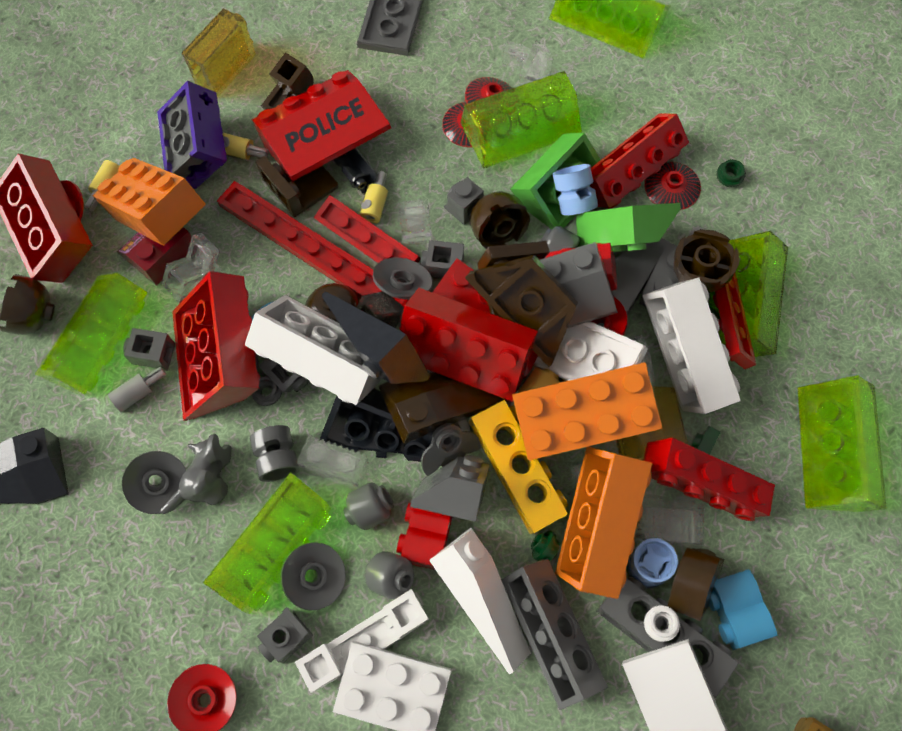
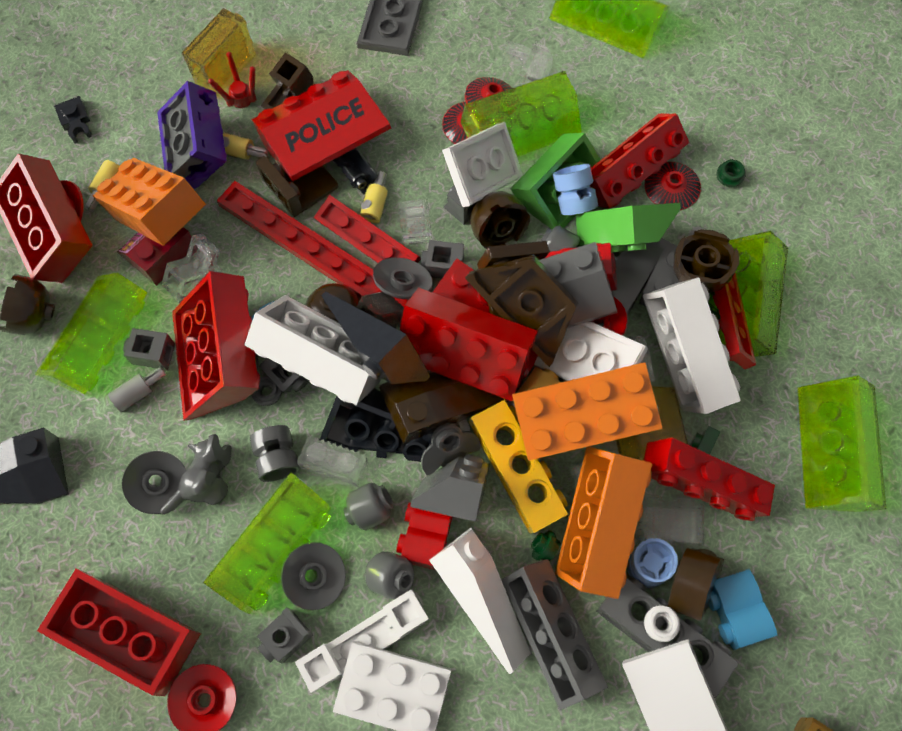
(73, 117): none -> black plate
(119, 633): none -> red brick
(239, 92): none -> red plant
(482, 164): none -> white tile

